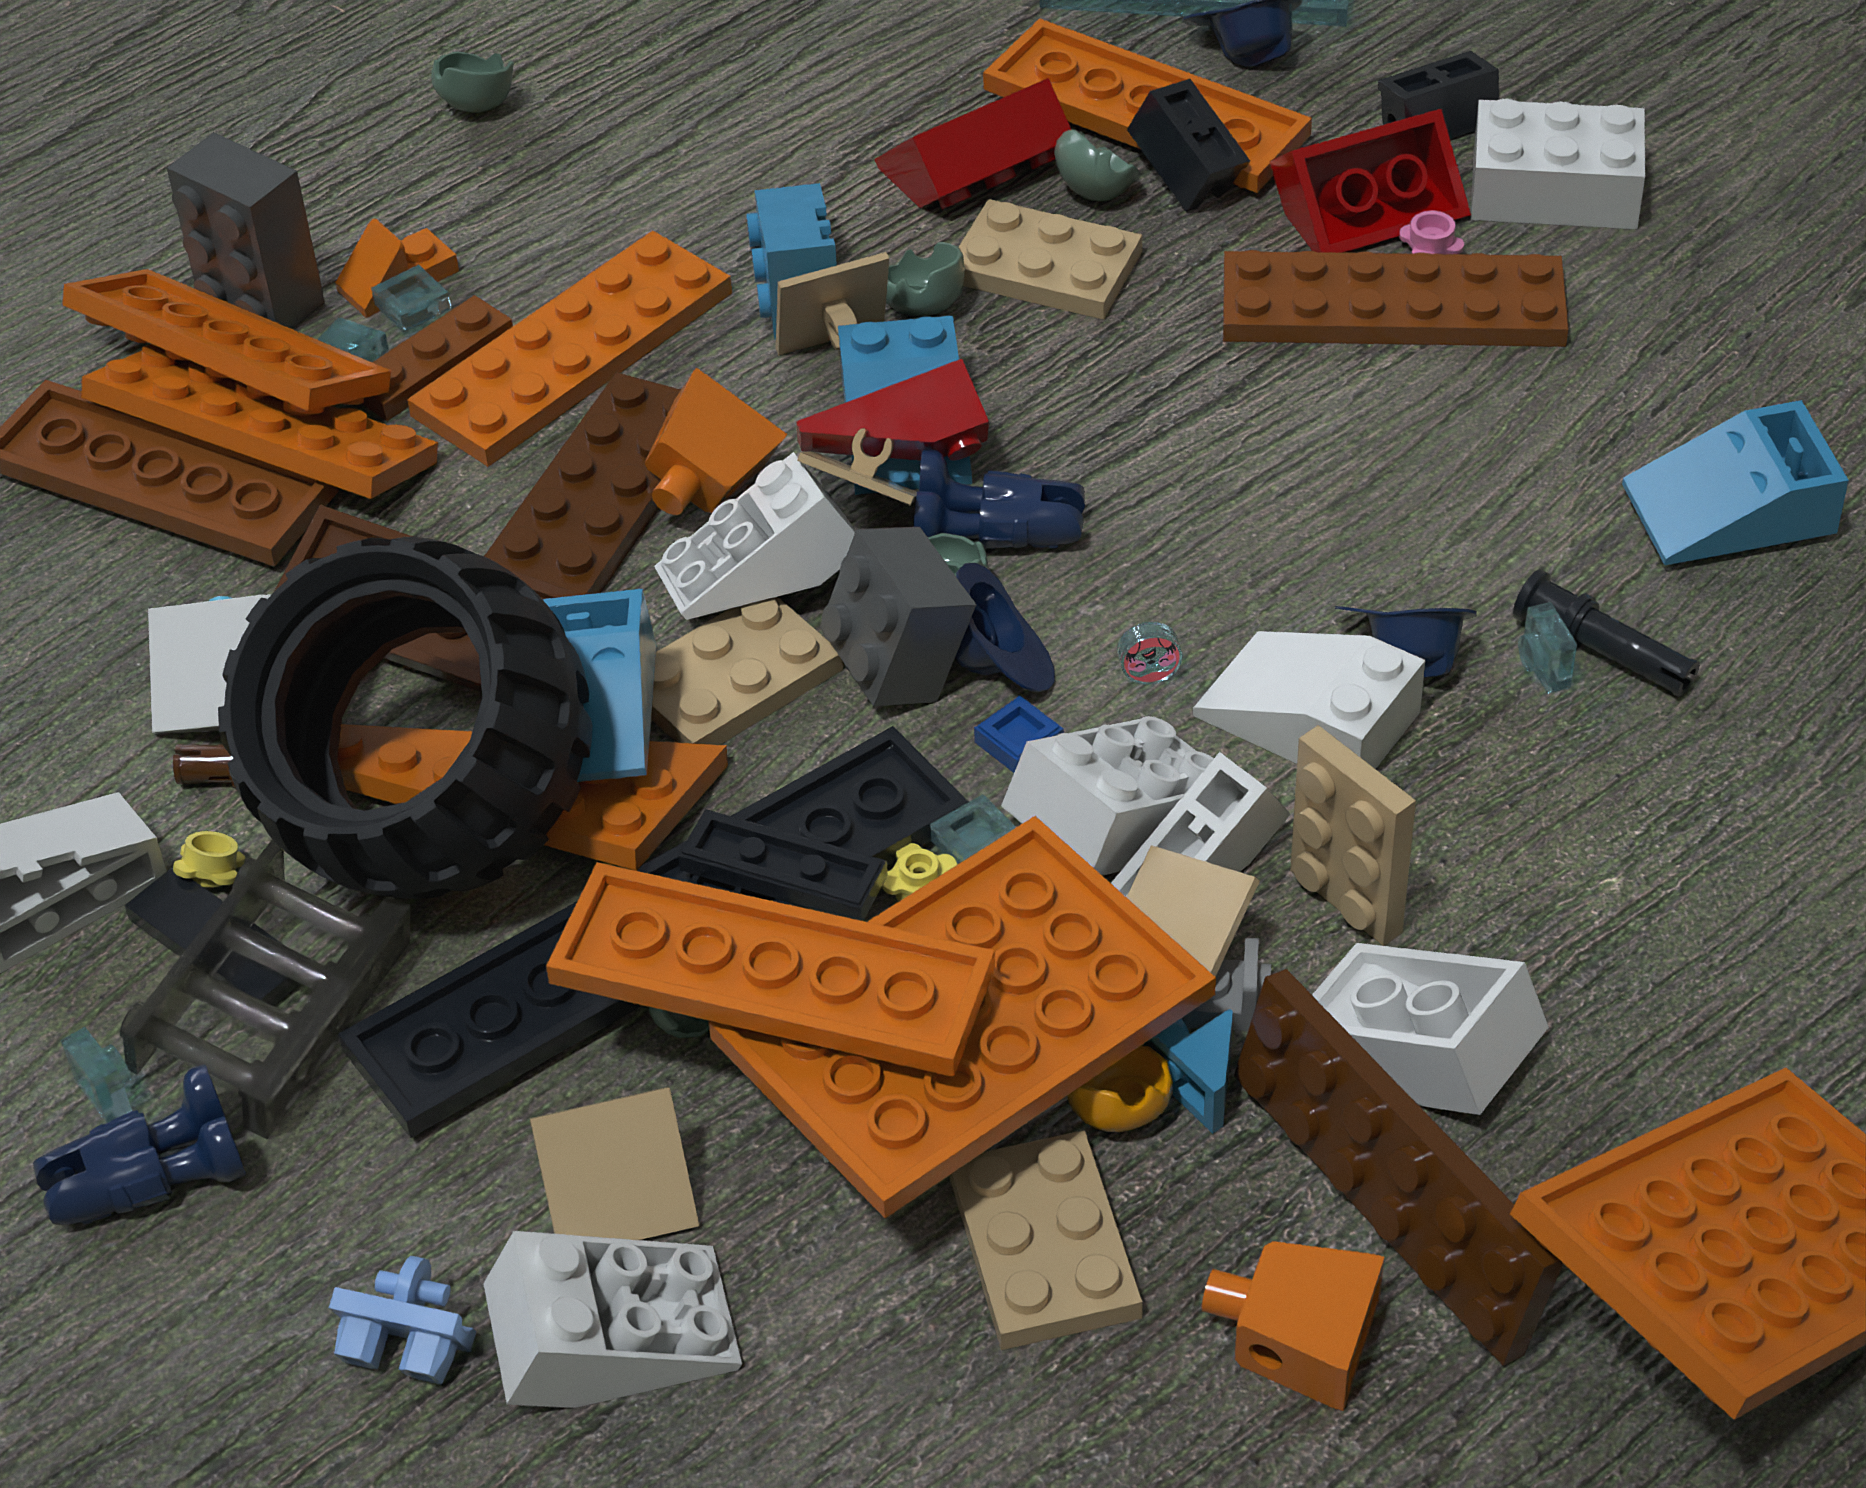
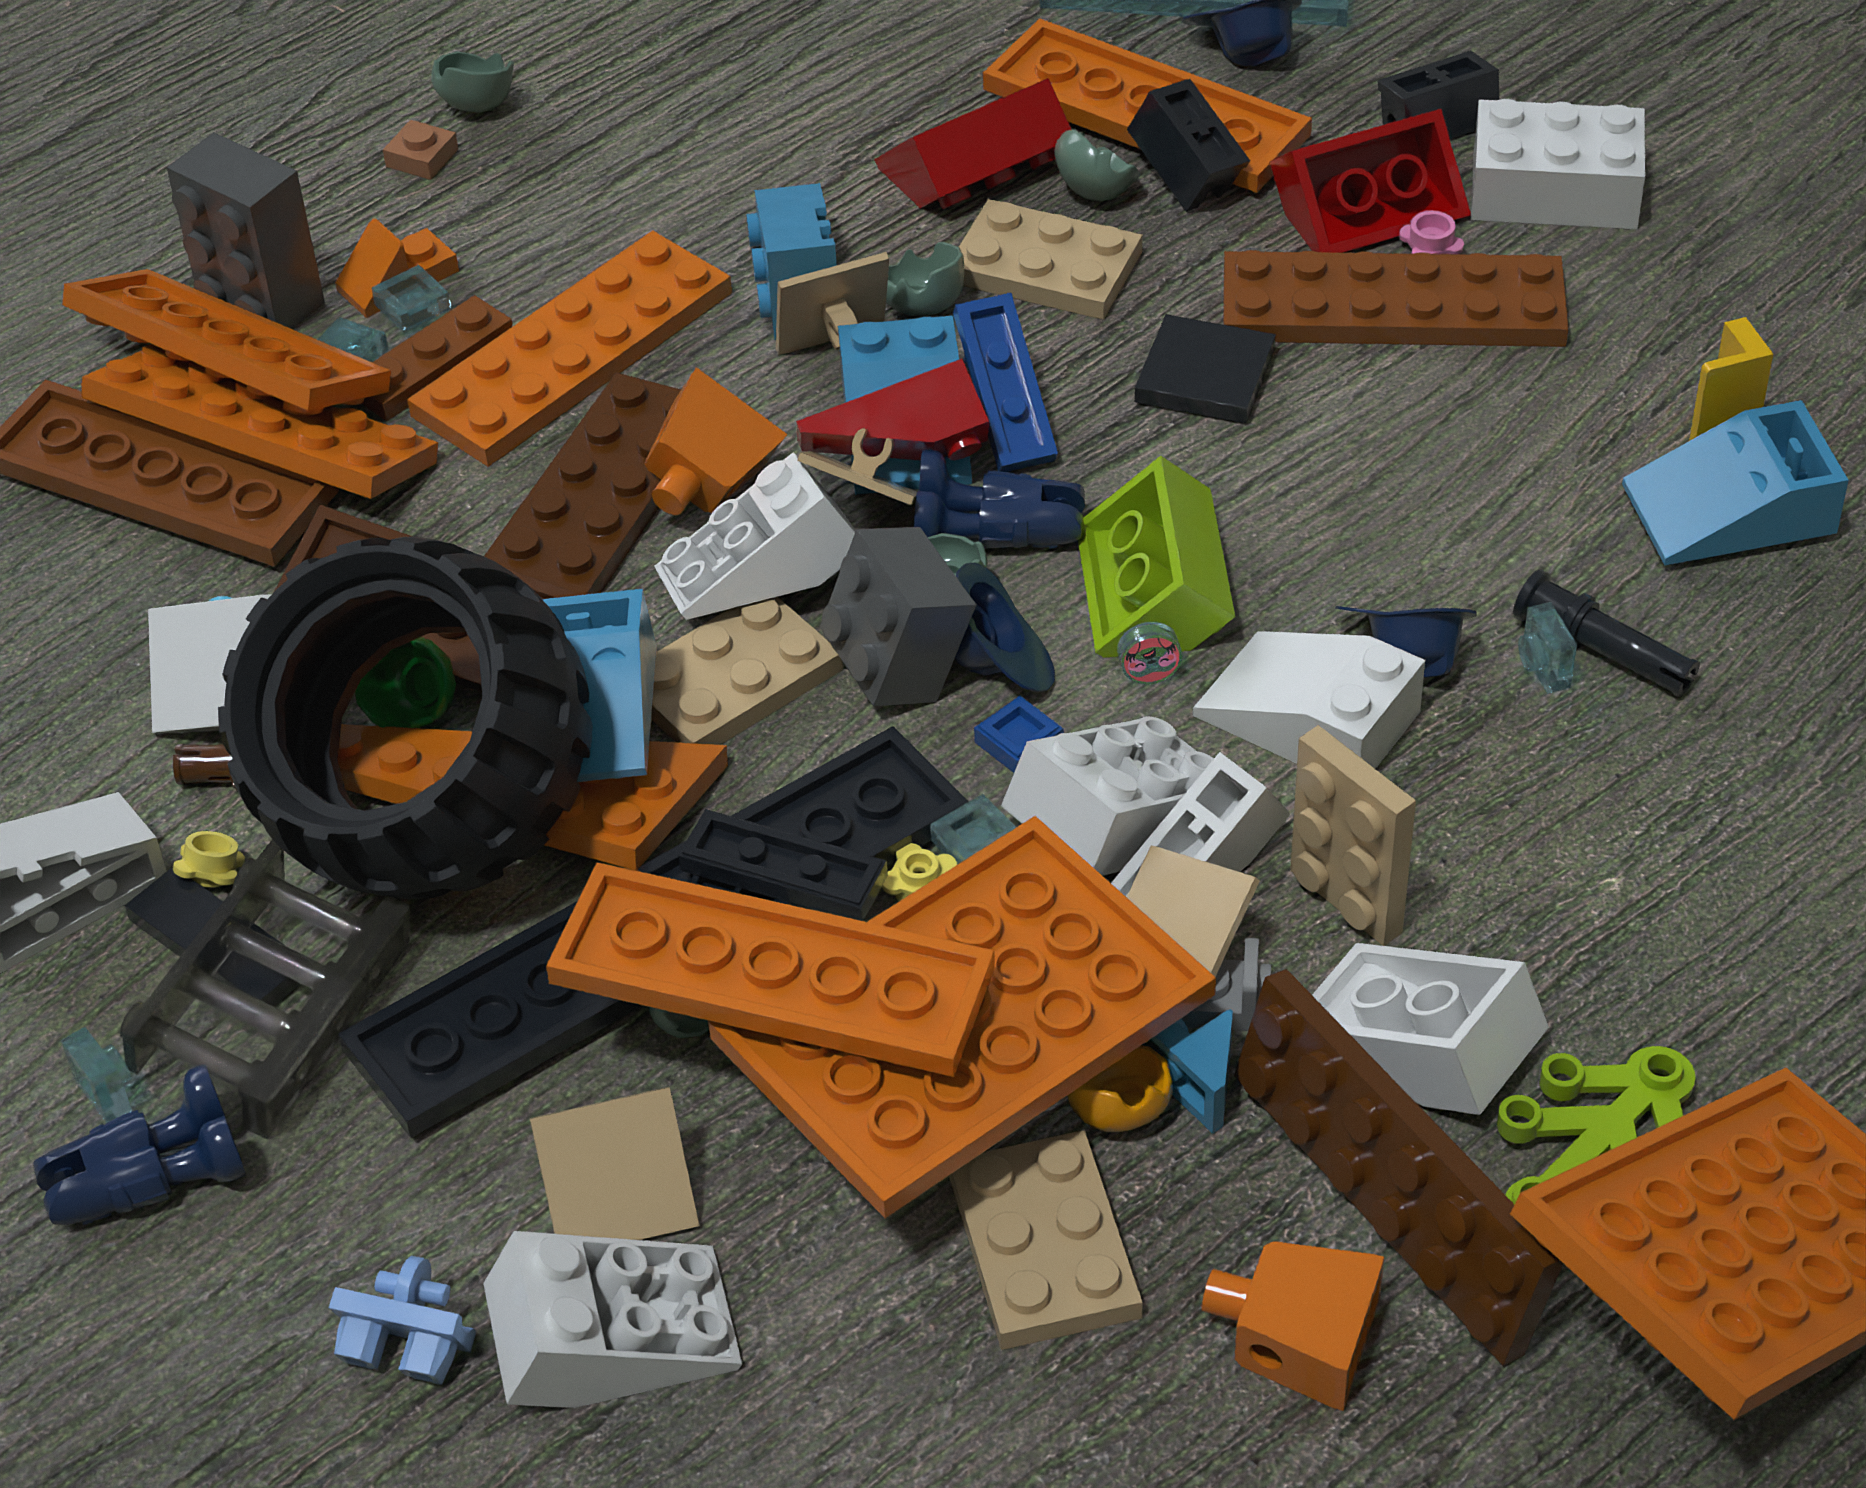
(408, 686): none -> green hair
(420, 149): none -> nougat plate
(1005, 382): none -> blue piece
(1155, 559): none -> lime slope
(1205, 368): none -> black tile
(1599, 1126): none -> lime plant
(1734, 380): none -> yellow panel

